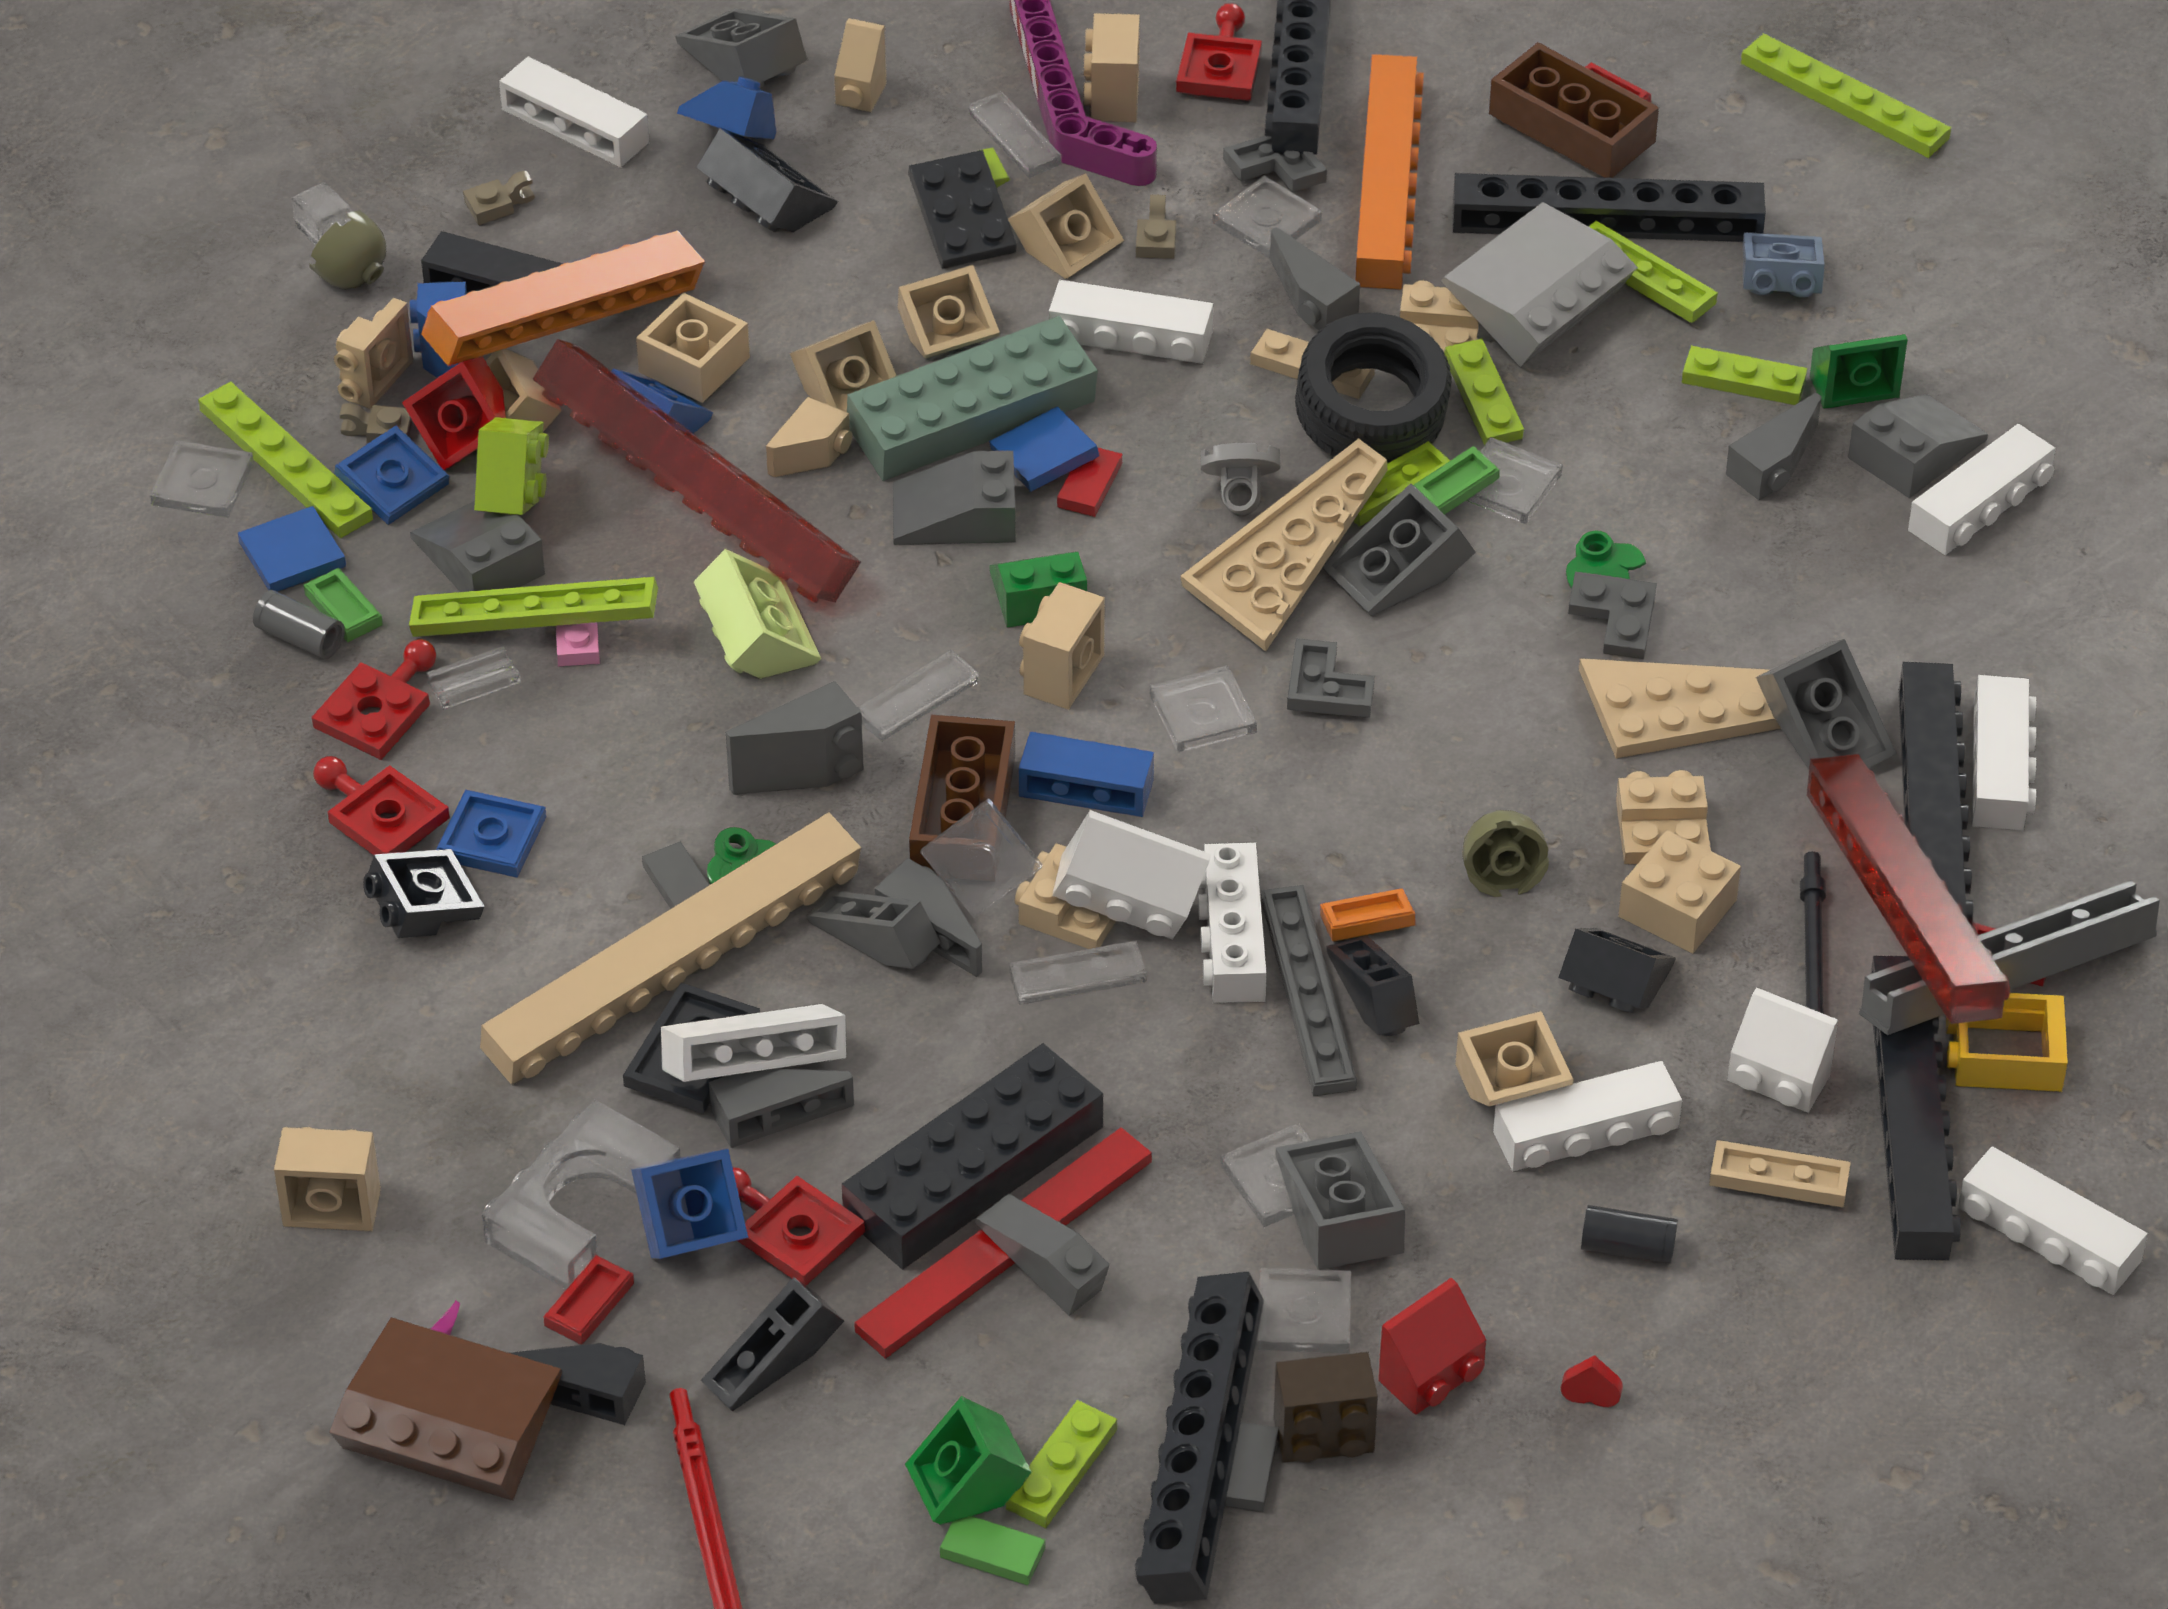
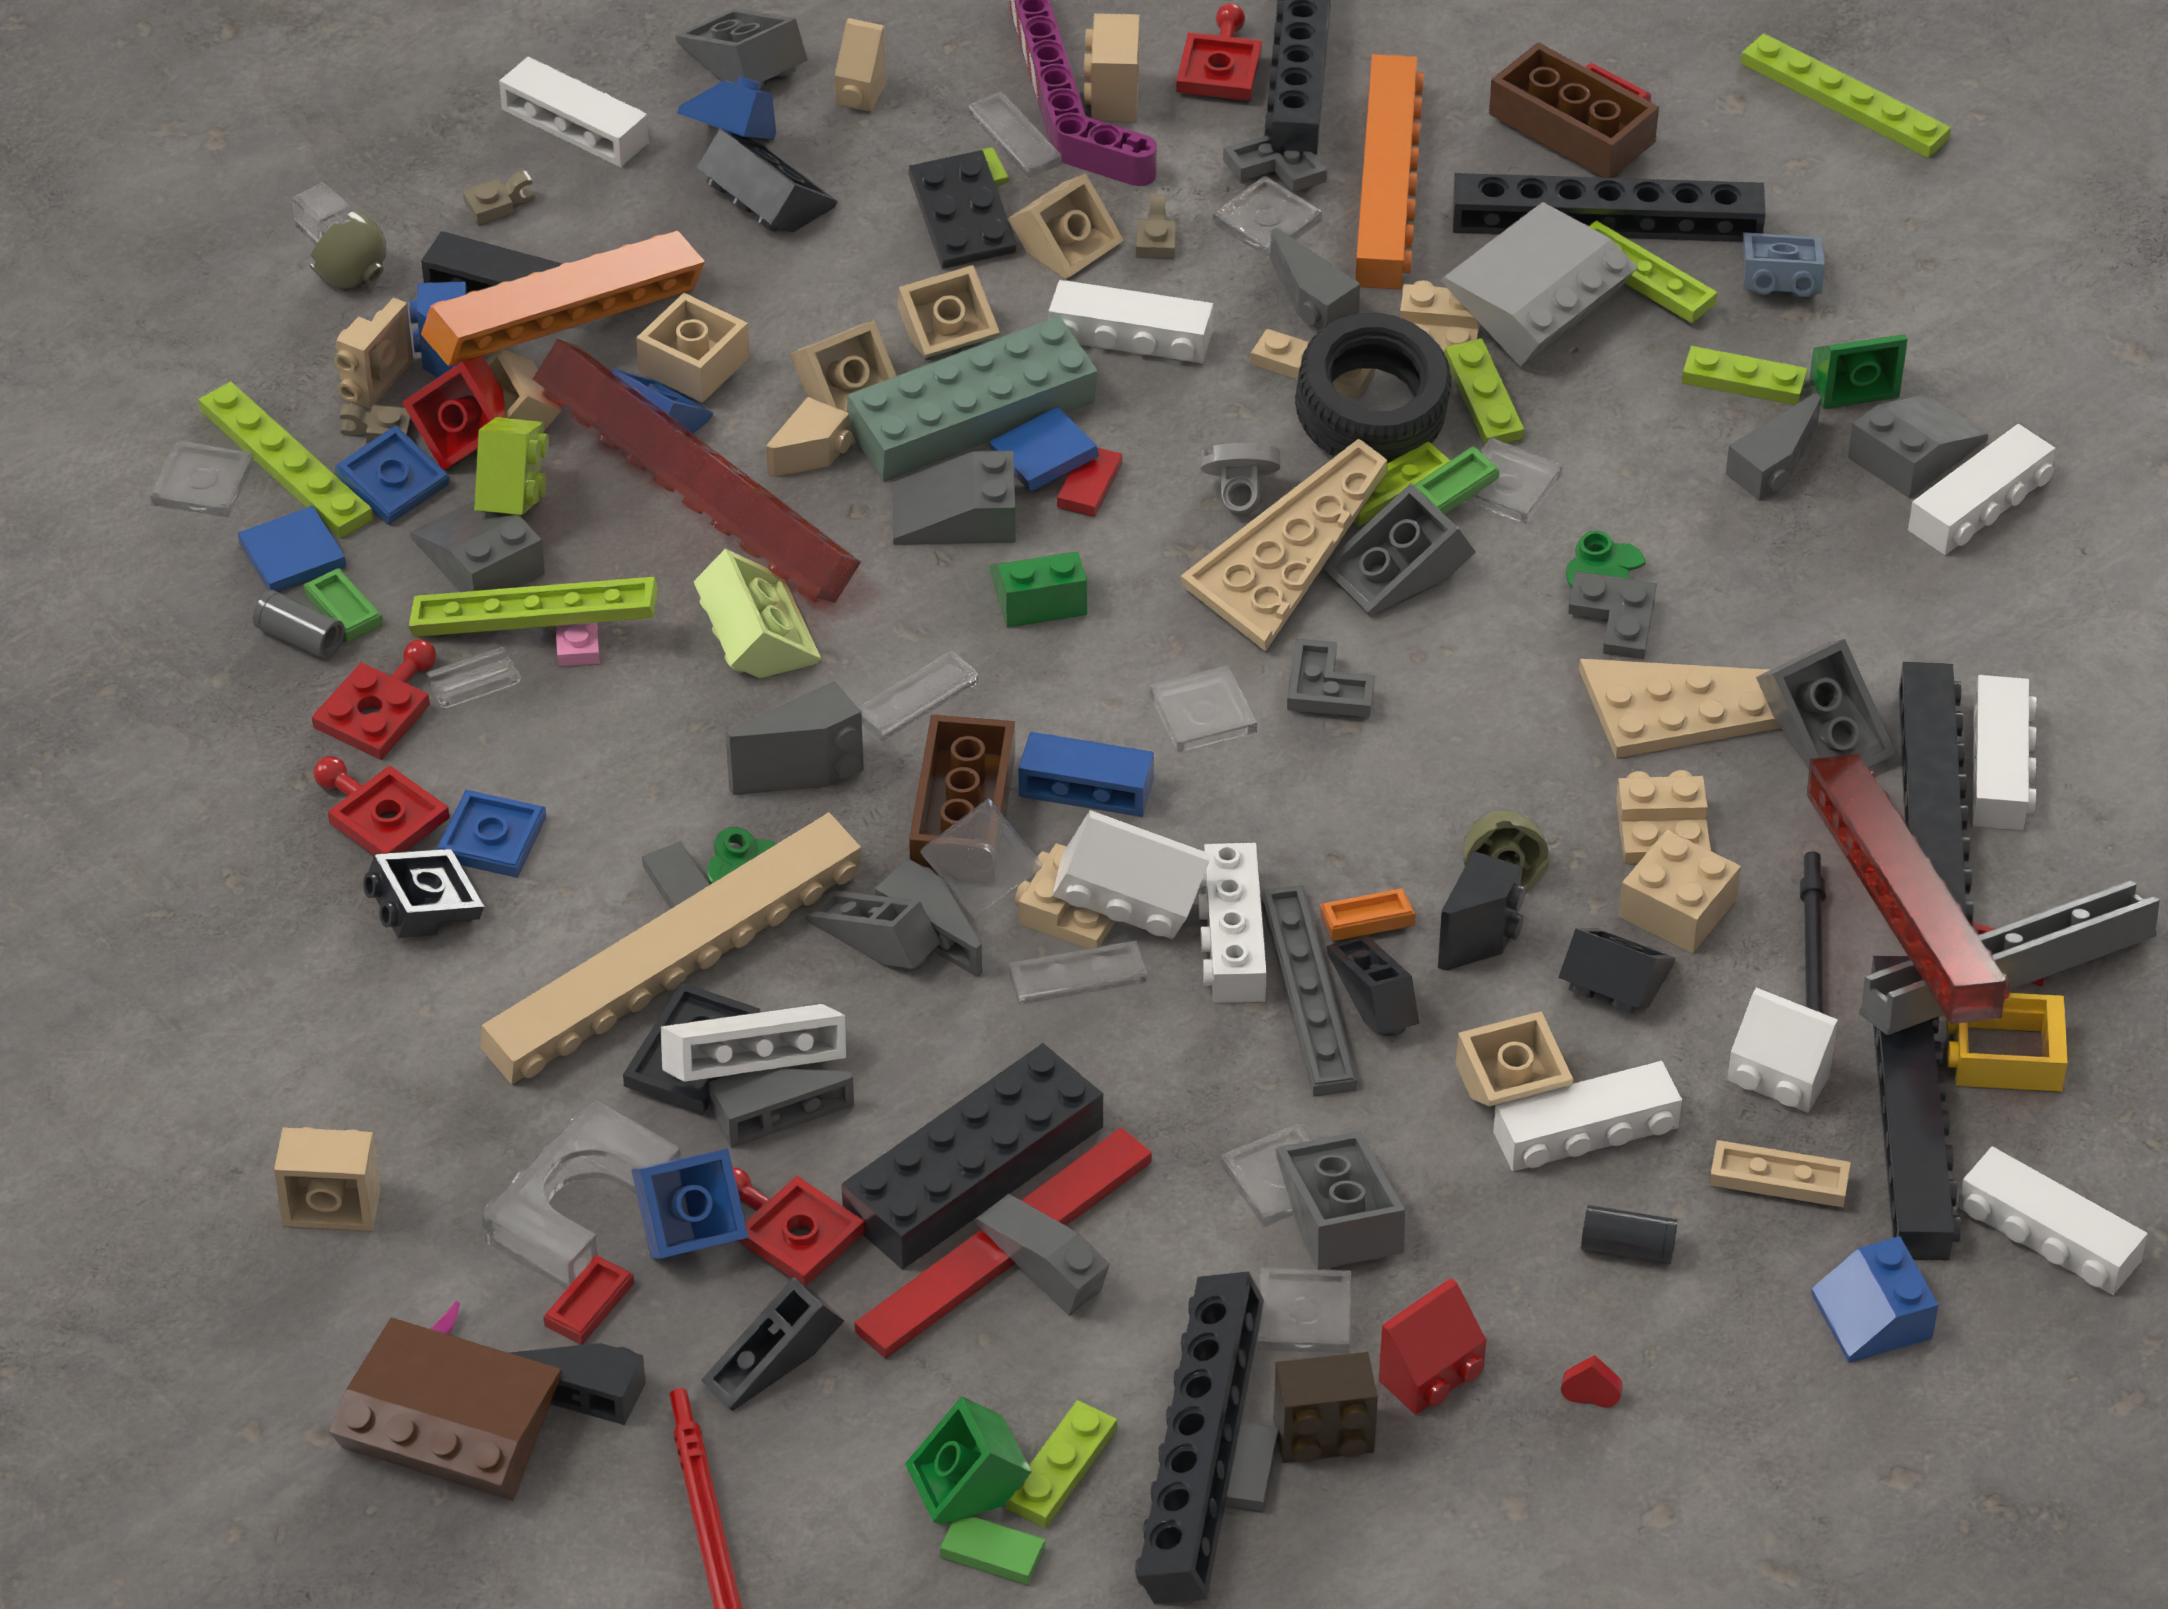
(1062, 645): tan brick -> none
(1481, 912): none -> black slope
(1876, 1301): none -> blue slope

